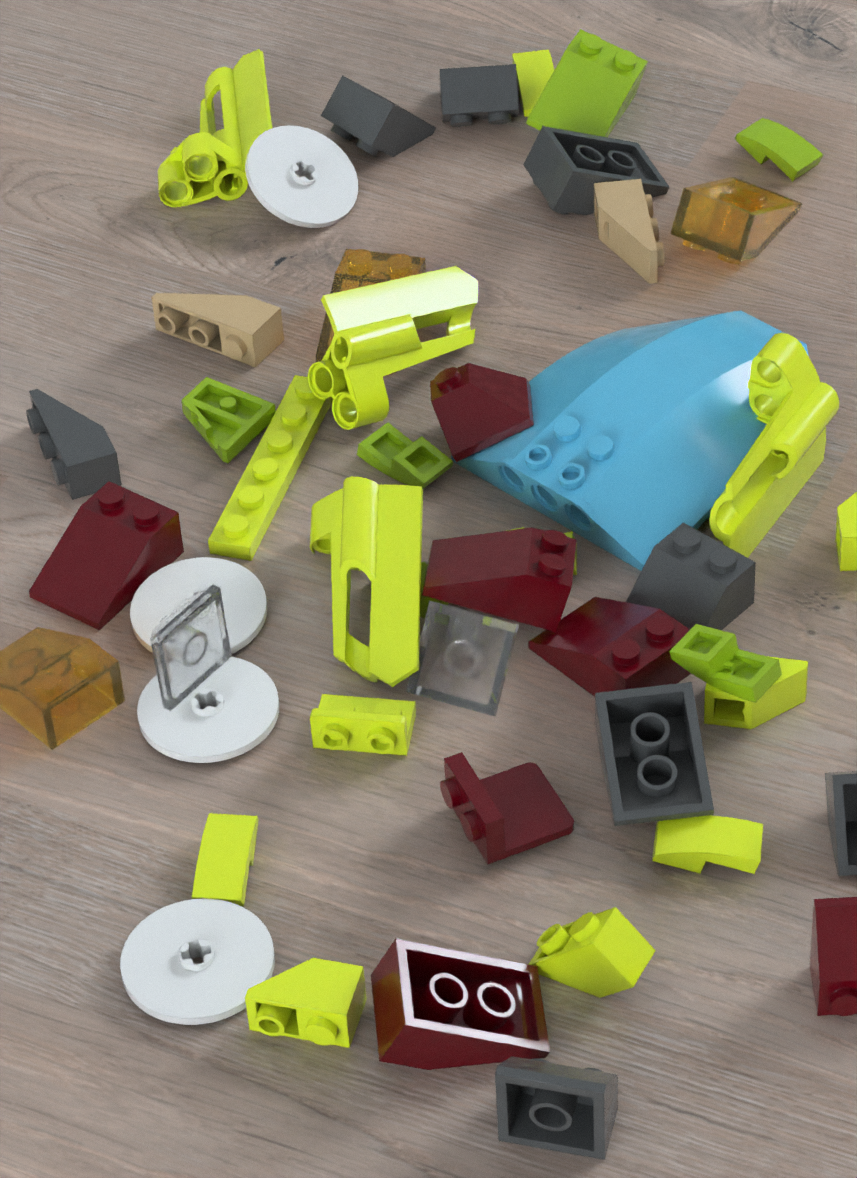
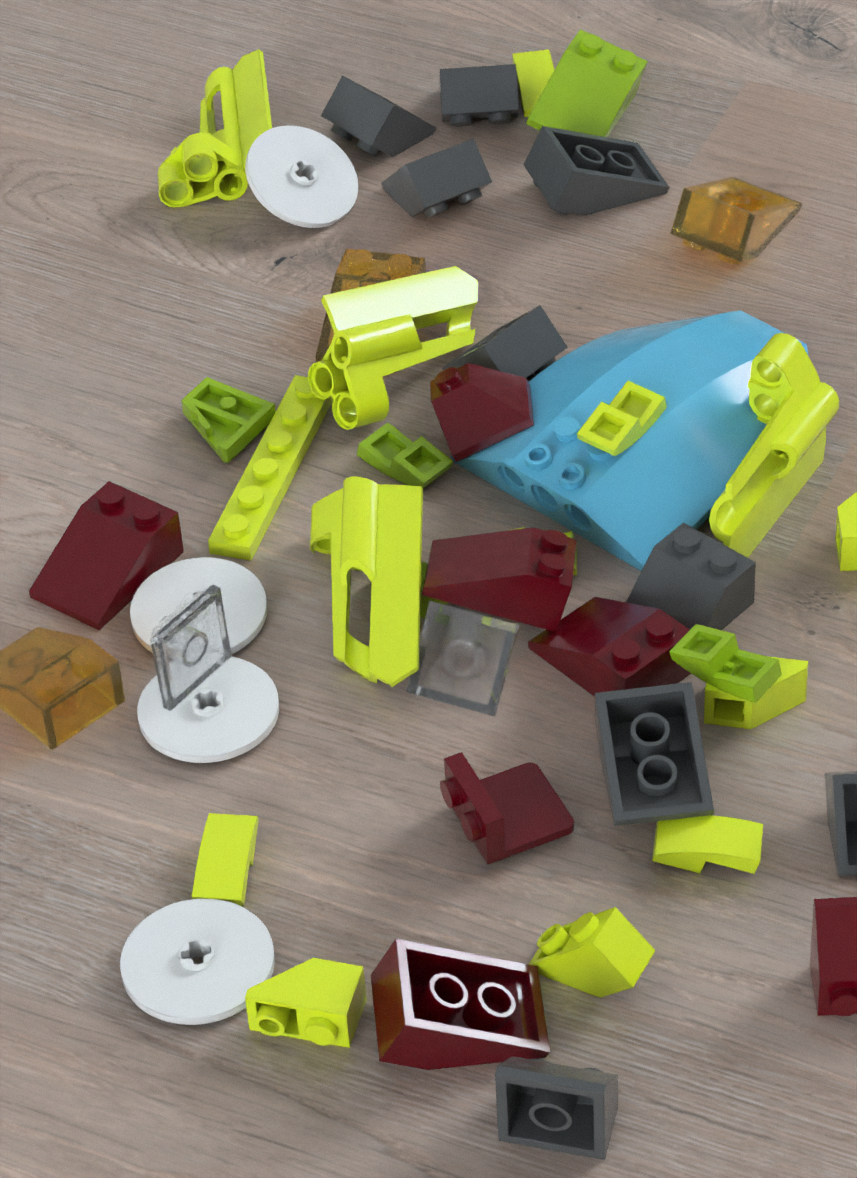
(78, 446): dark grey slope -> none
(221, 323): tan slope -> none
(363, 724): neon yellow bracket -> none
(439, 179): none -> dark grey slope
(517, 347): none -> dark grey slope
(623, 420): none -> neon yellow slope
(628, 226): tan slope -> none
(781, 145): lime slope -> none

